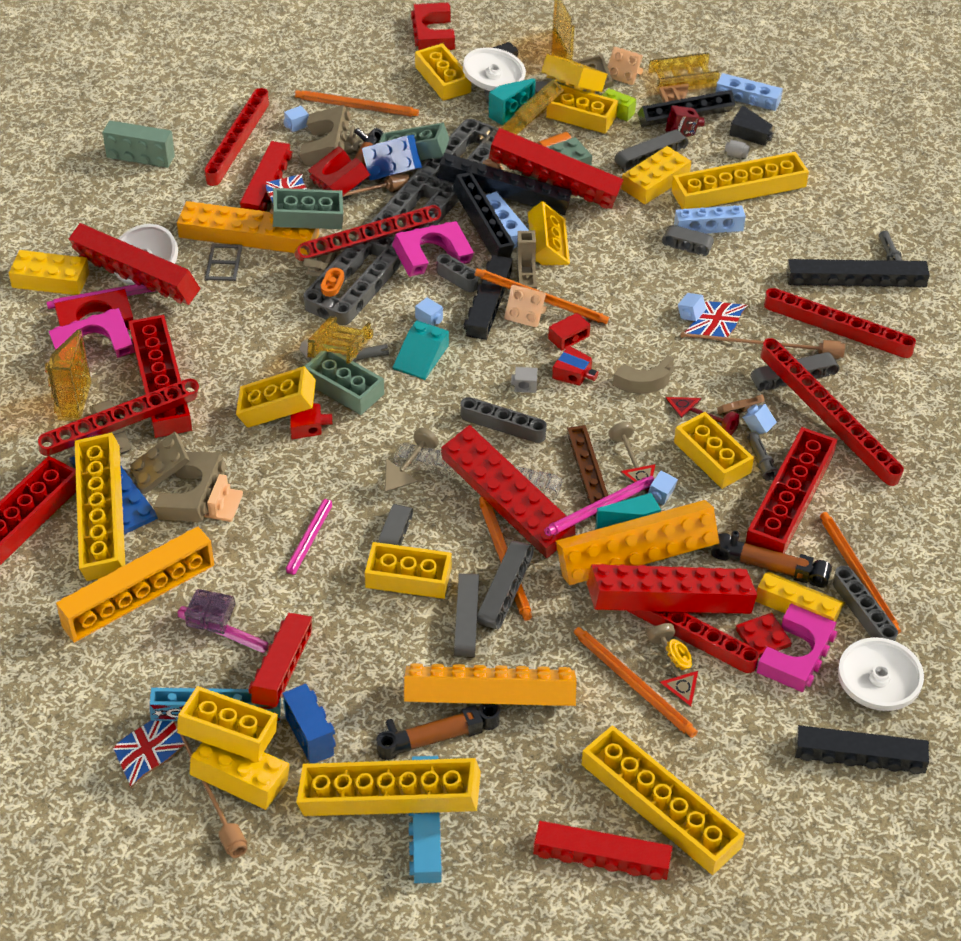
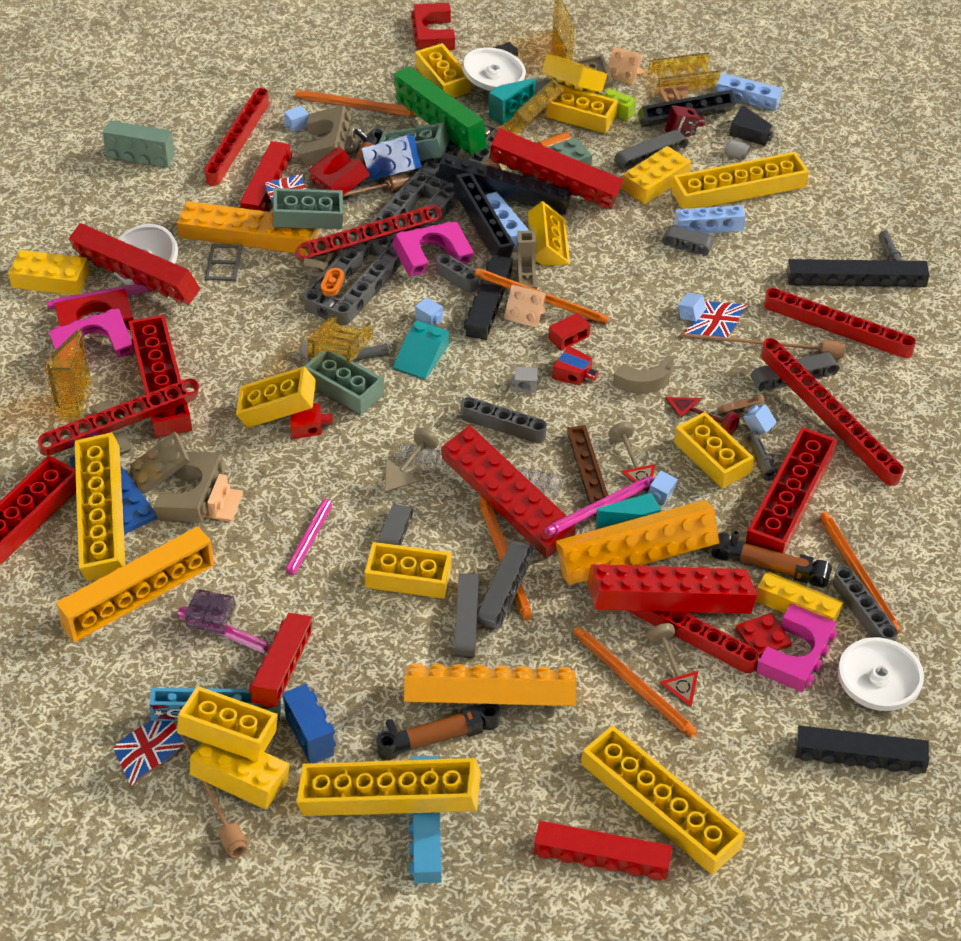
(437, 106): none -> green brick
(679, 654): yellow gear -> none

